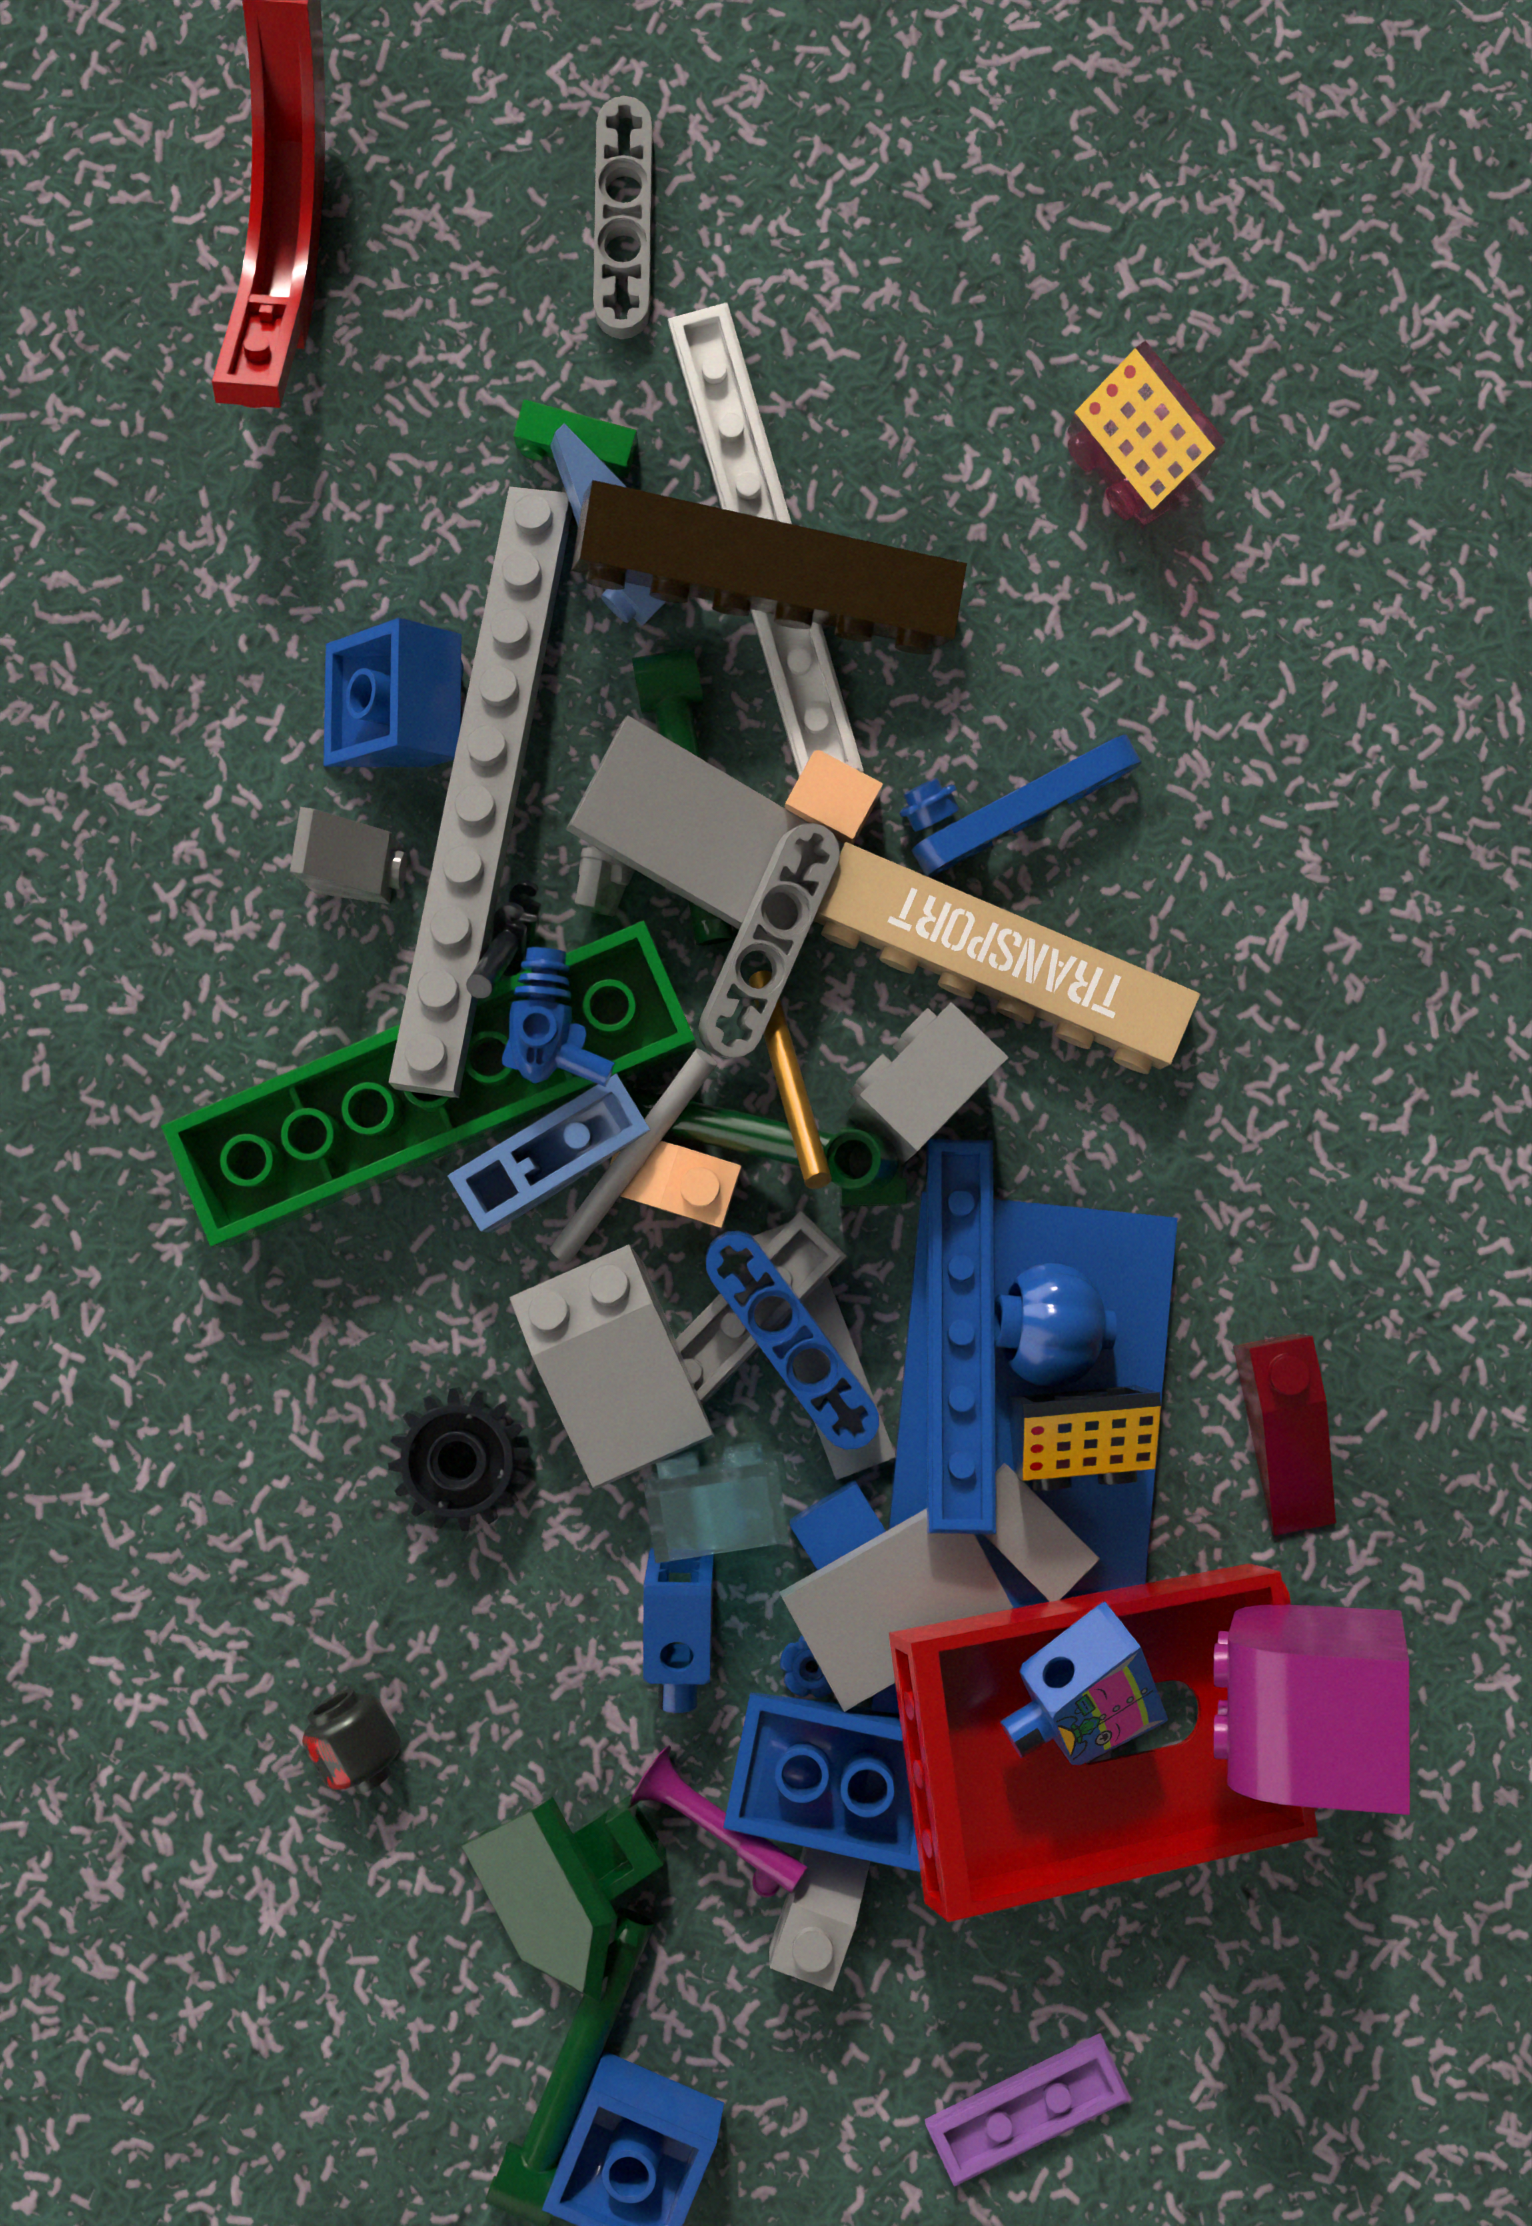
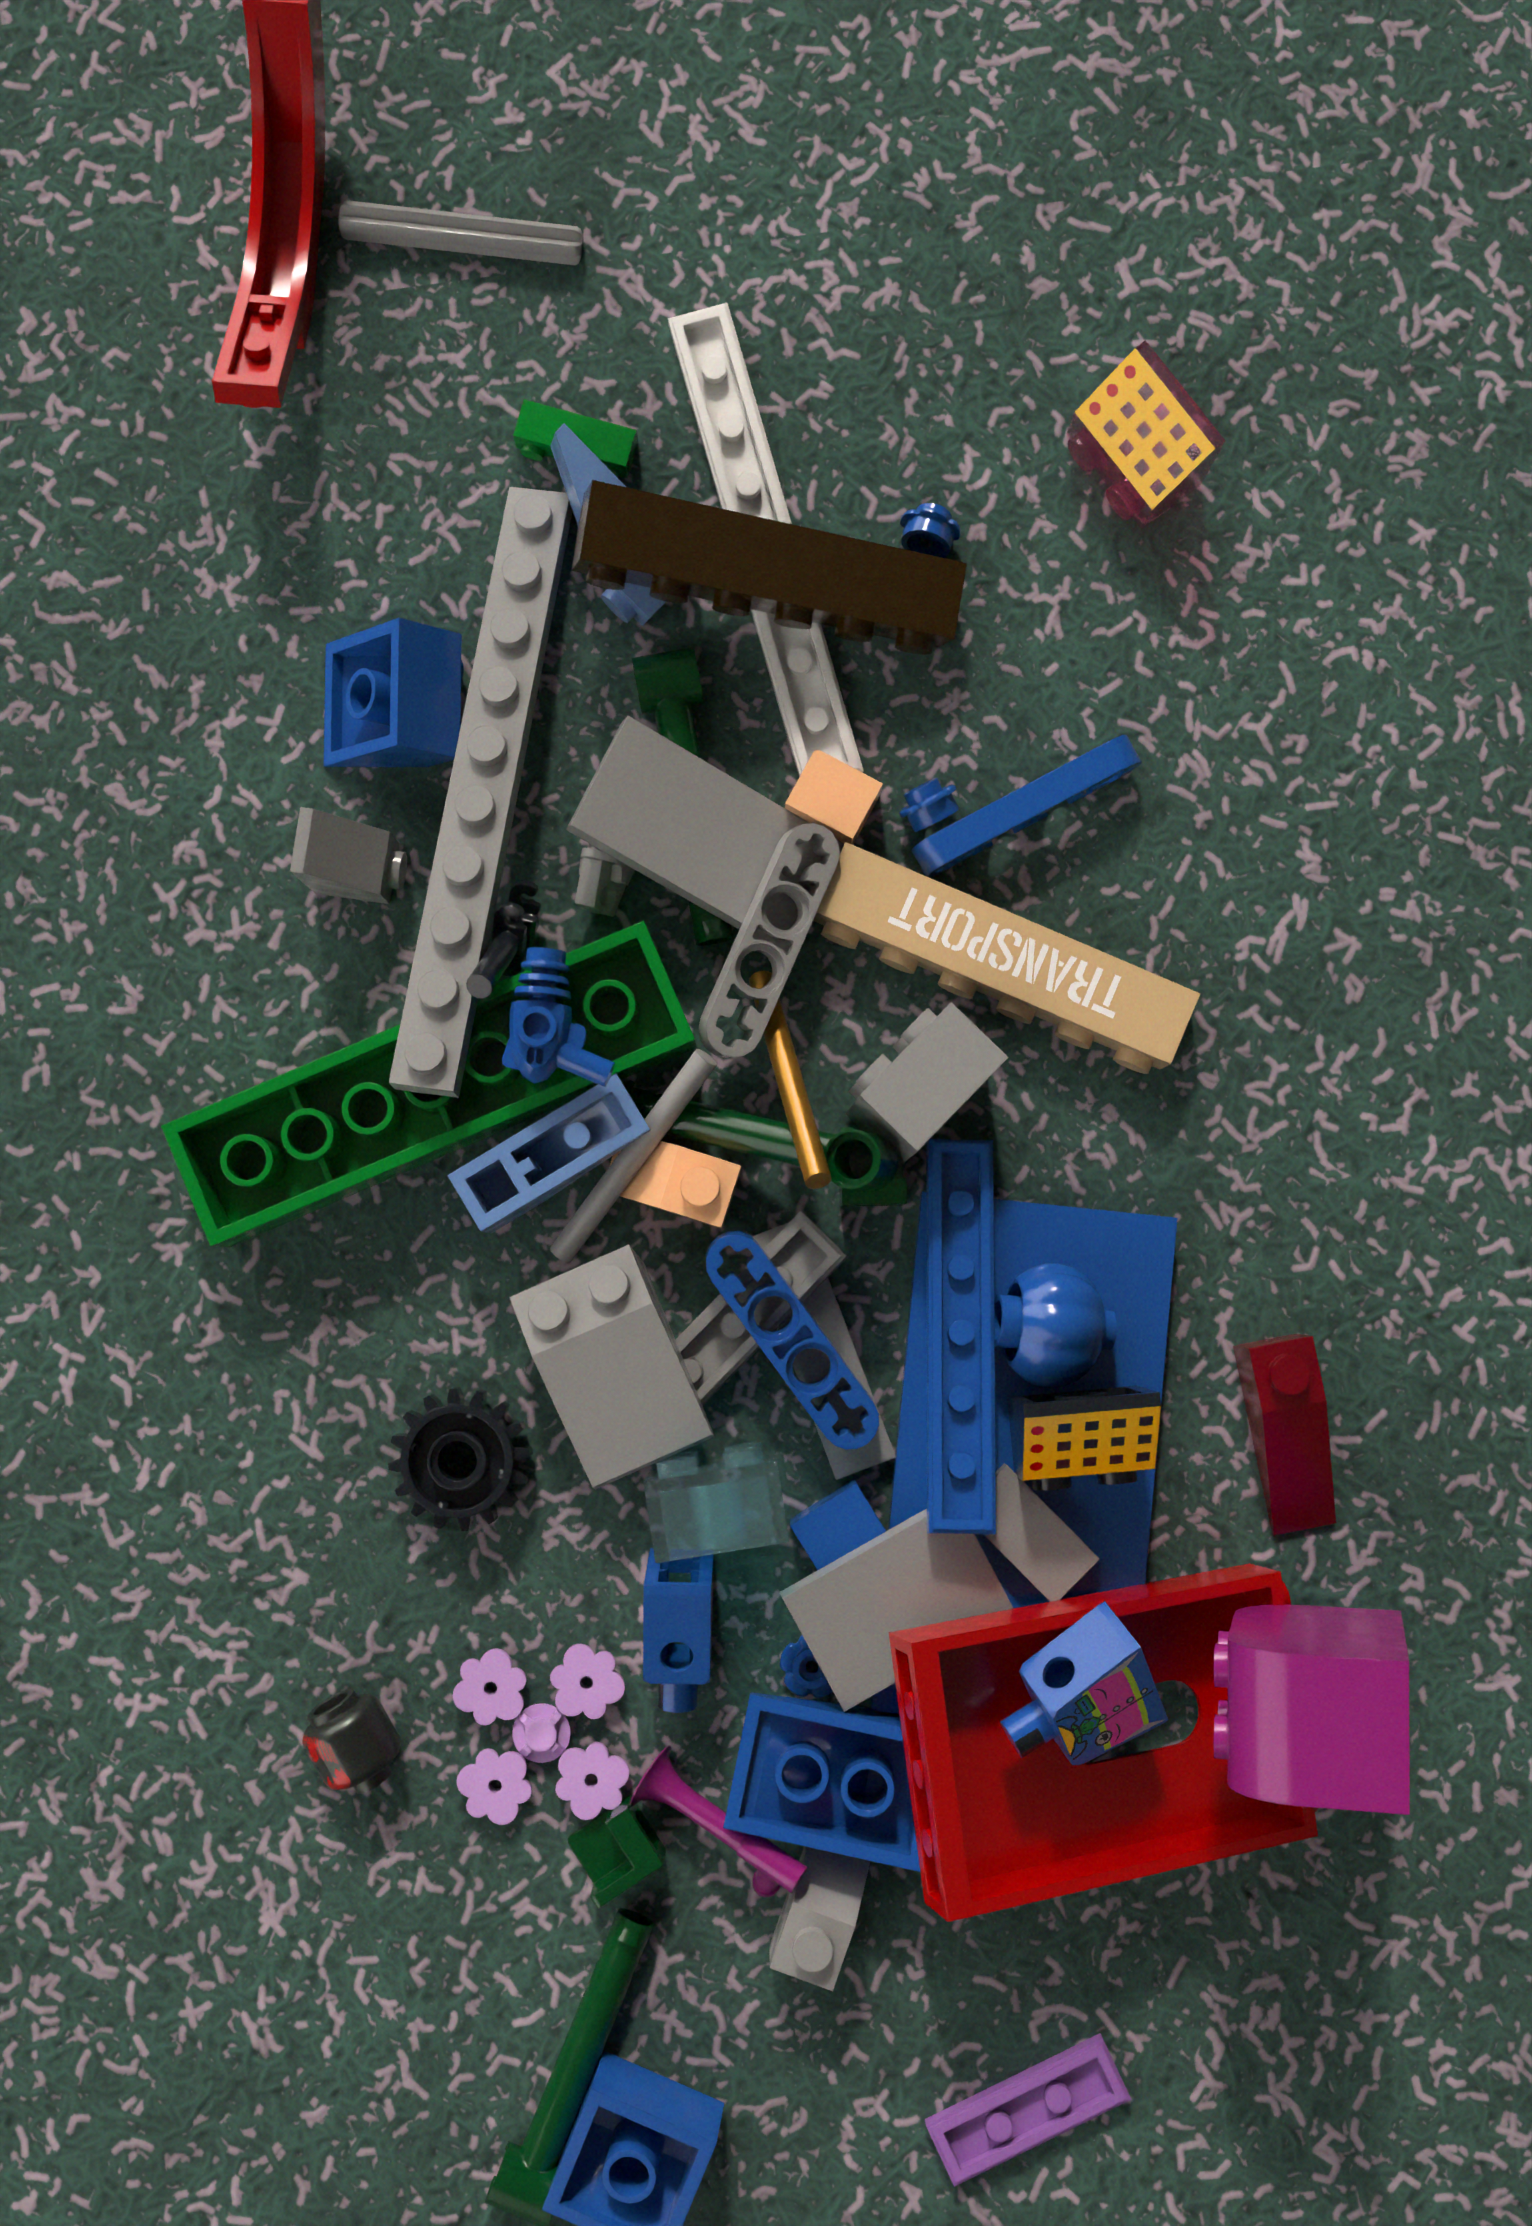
(460, 232): none -> light grey axle
(540, 1734): none -> lavender plant
(547, 1896): dark green tile -> none
(620, 218): light grey beam -> none
(930, 523): none -> blue plate

